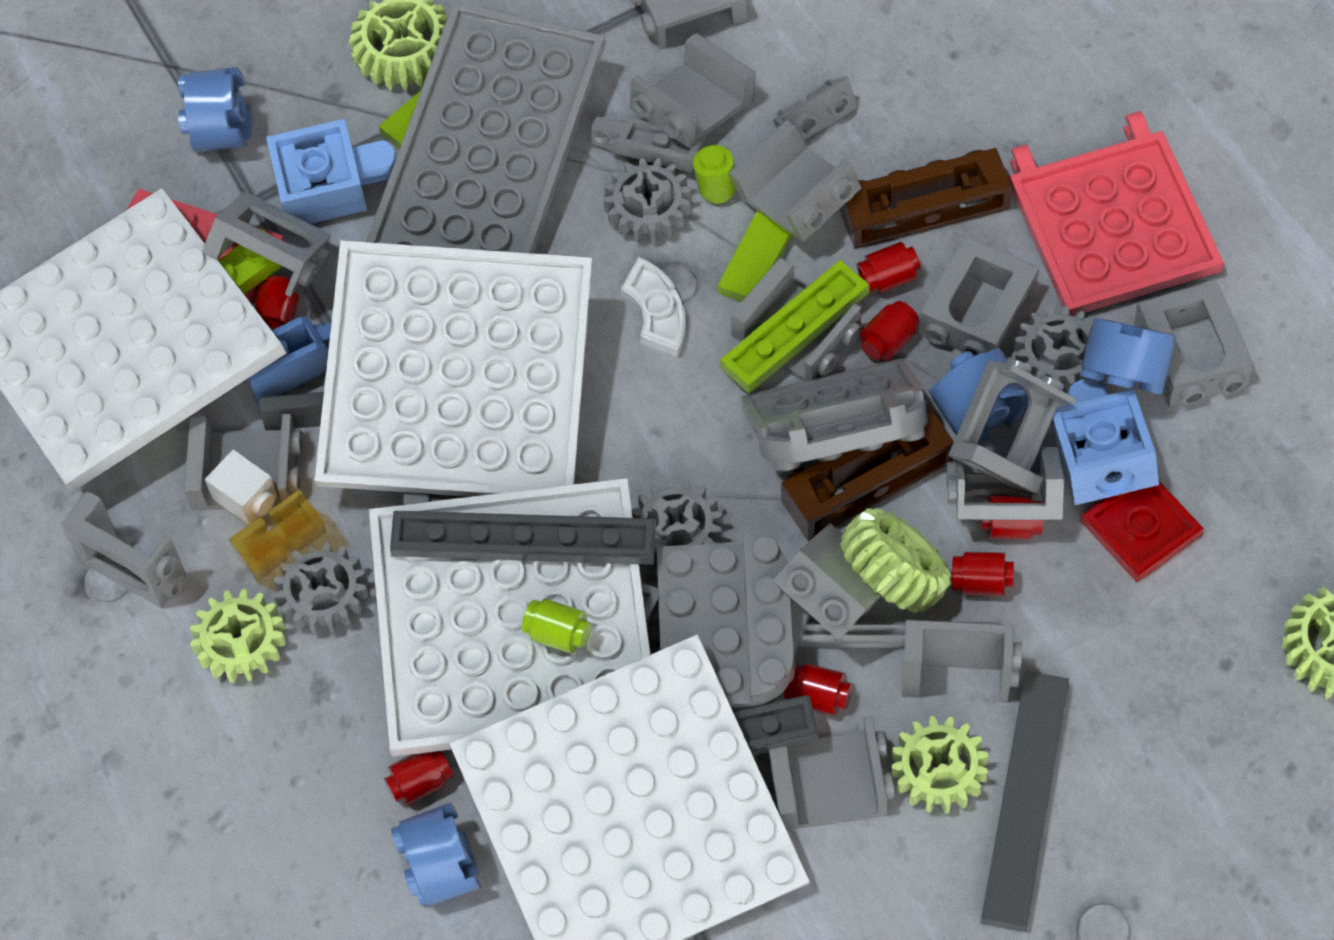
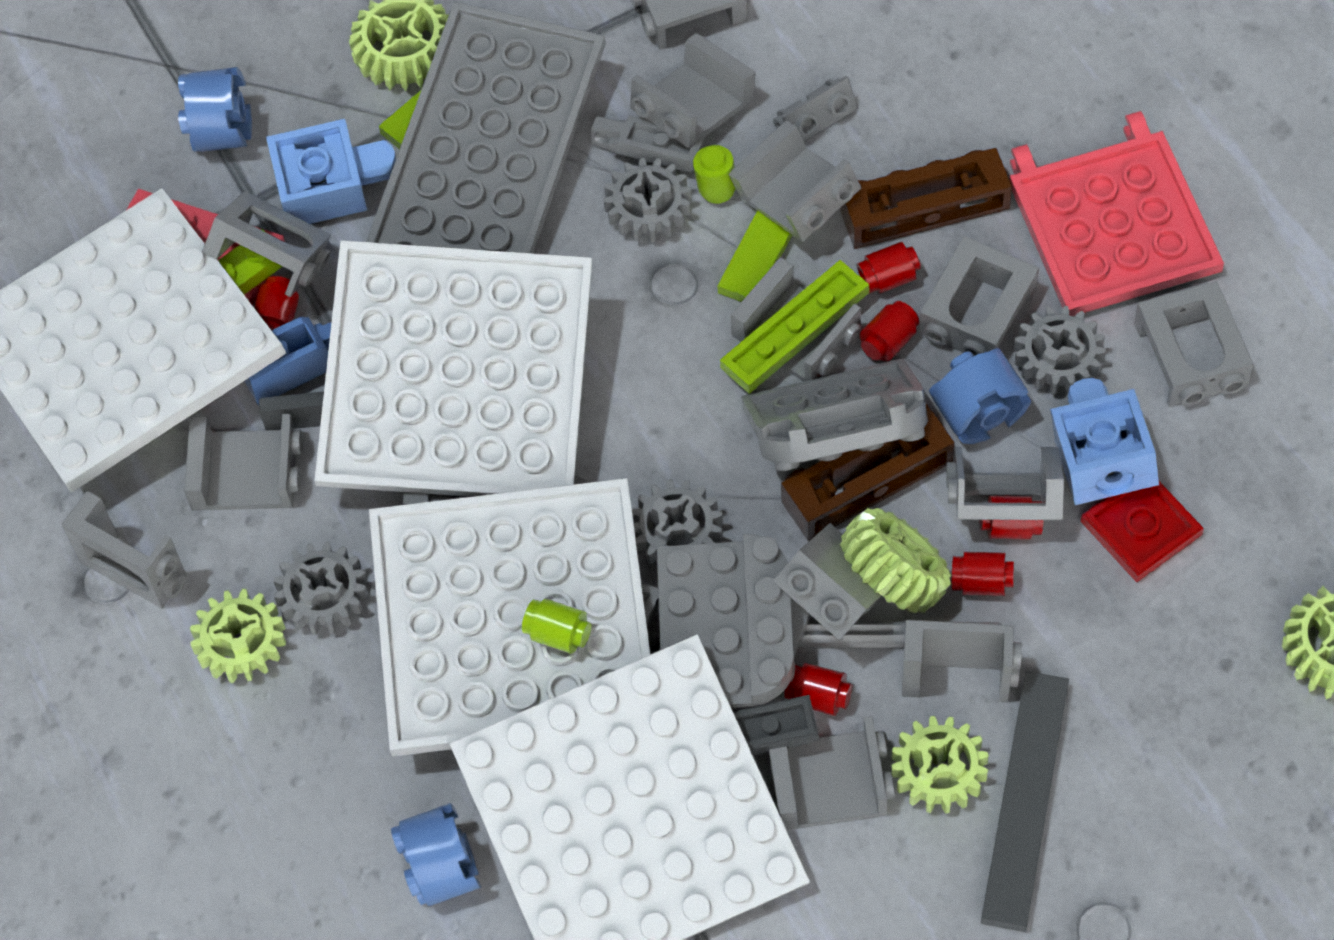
(241, 487): white brick -> none
(294, 527): clear yellow piece -> none
(418, 776): red brick -> none
(523, 537): dark grey tile -> none
(659, 305): white tile -> none
(1043, 399): light grey panel -> none
(1128, 355): medium blue brick -> none

